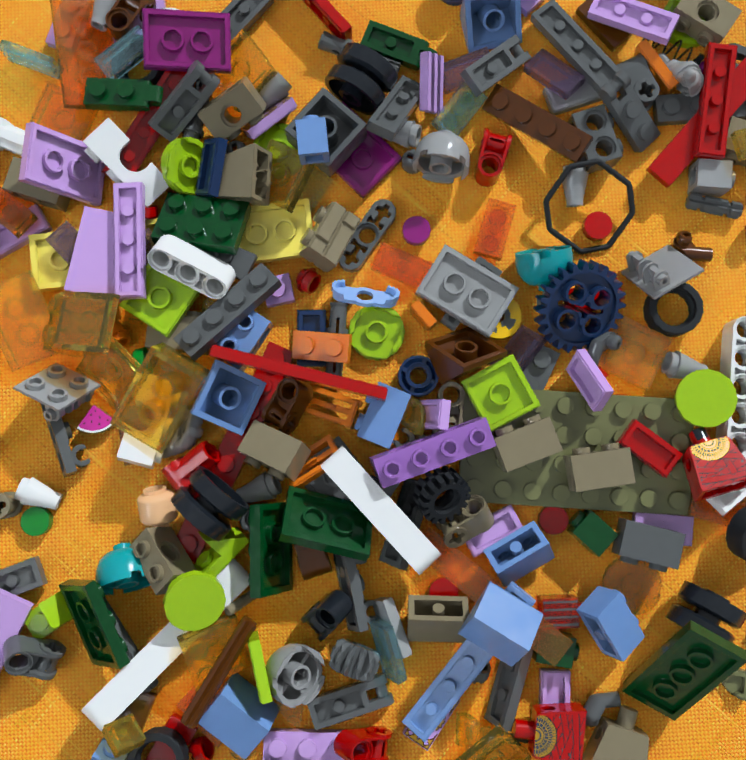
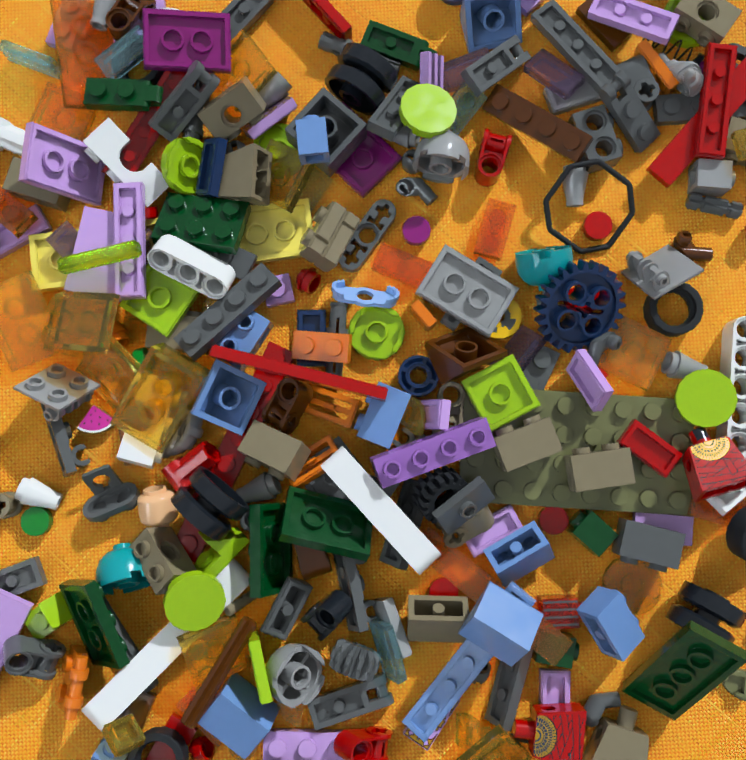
(76, 672): none -> orange plate
(99, 257): none -> clear neon green axle
(108, 499): none -> dark grey bracket
(286, 608): none -> dark grey slope
(416, 187): none -> dark grey arm
(427, 110): none -> lime tile
(463, 505): none -> dark grey plate

